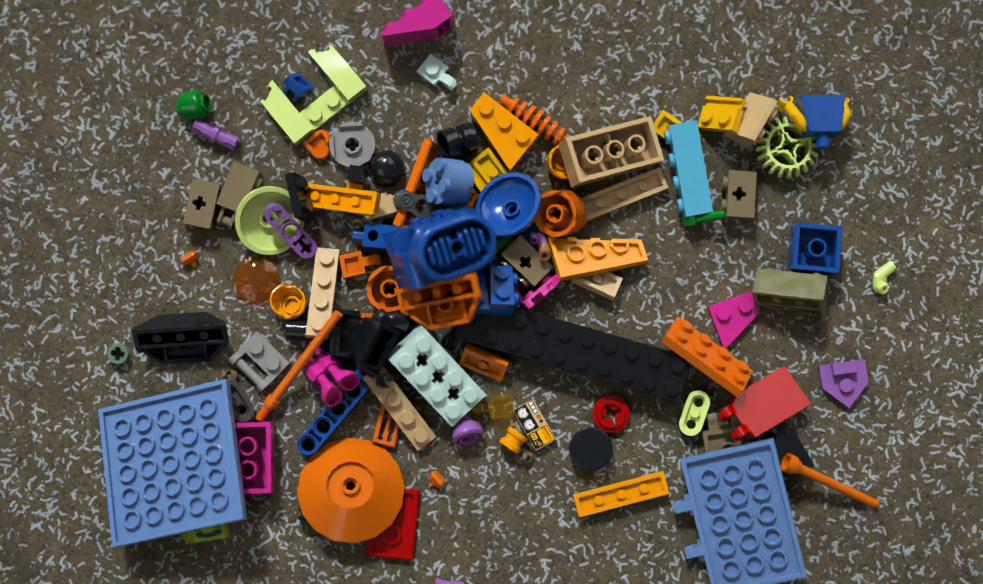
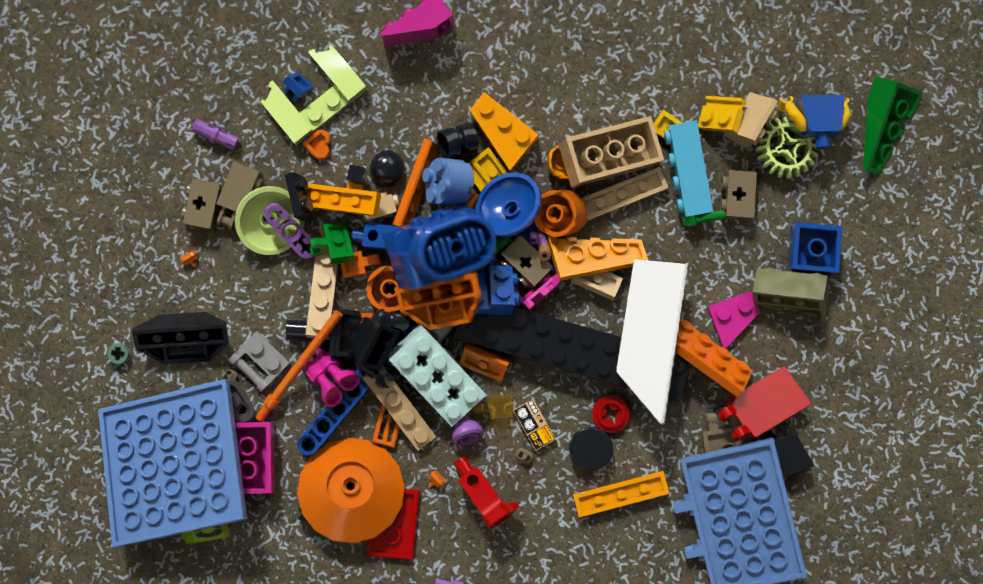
(193, 105): green head -> none
(255, 278): clear orange dish -> none
(292, 309): light orange hair -> none
(335, 241): none -> green plate
(361, 135): light grey plate -> none
(407, 200): dark grey piece -> none
(435, 71): light aqua plate -> none
(483, 495): none -> red piece
(513, 440): light orange wheel -> none
(535, 120): orange piece -> none
(651, 331): none -> white sticker
(694, 413): yellowish green plate -> none
(792, 465): orange piece -> none
(844, 380): medium lavender plate -> none
(880, 277): yellowish green arm -> none
(887, 110): none -> green wedge

